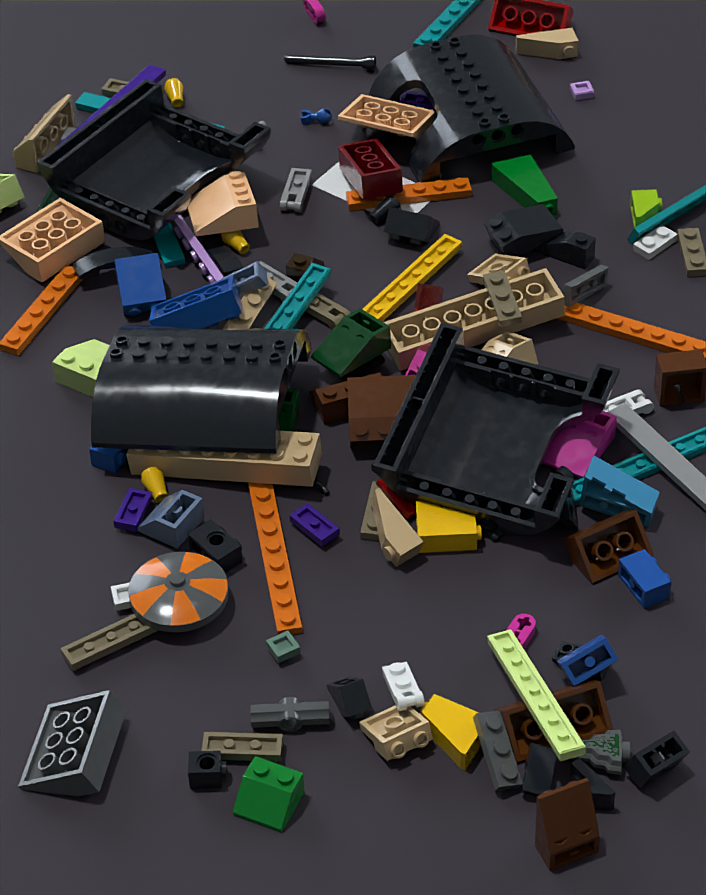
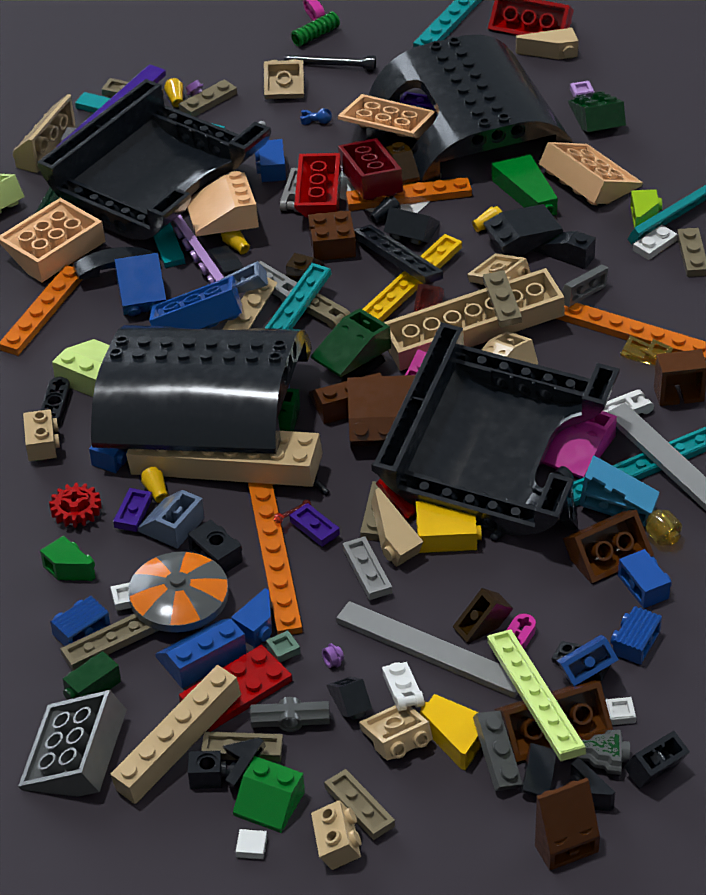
(40, 435): none -> tan brick
(52, 395): none -> black beam
(66, 561): none -> green slope
(75, 505): none -> red gear
(79, 621): none -> blue brick
(94, 676): none -> dark green brick
(176, 734): none -> tan brick
(194, 88): none -> medium lavender plate
(202, 651): none -> blue slope
(208, 98): none -> dark tan plate
(244, 753): none -> black slope
(251, 844): none -> white tile
(255, 619): none -> blue slope
(258, 677): none -> red plate
(271, 161): none -> blue brick
(278, 518): none -> clear red hinge
(283, 79): none -> tan plate
(315, 29): none -> green piece
(318, 183): none -> red slope
(332, 235): none -> reddish brown piece
(332, 655): none -> medium lavender plate
(336, 834): none -> tan brick
(367, 568): none -> light grey plate
(368, 811): none -> dark tan plate
(398, 254): none -> black plate
(404, 157): none -> dark brown slope
(426, 647): none -> light grey tile
(482, 615): none -> dark brown slope
(489, 213): none -> yellow cone
(587, 172): none -> light nougat slope
(598, 111): none -> dark green slope
(621, 711): none -> white tile
(636, 634): none -> blue brick
(644, 352): none -> clear yellow slope
(663, 527): none -> clear yellow head

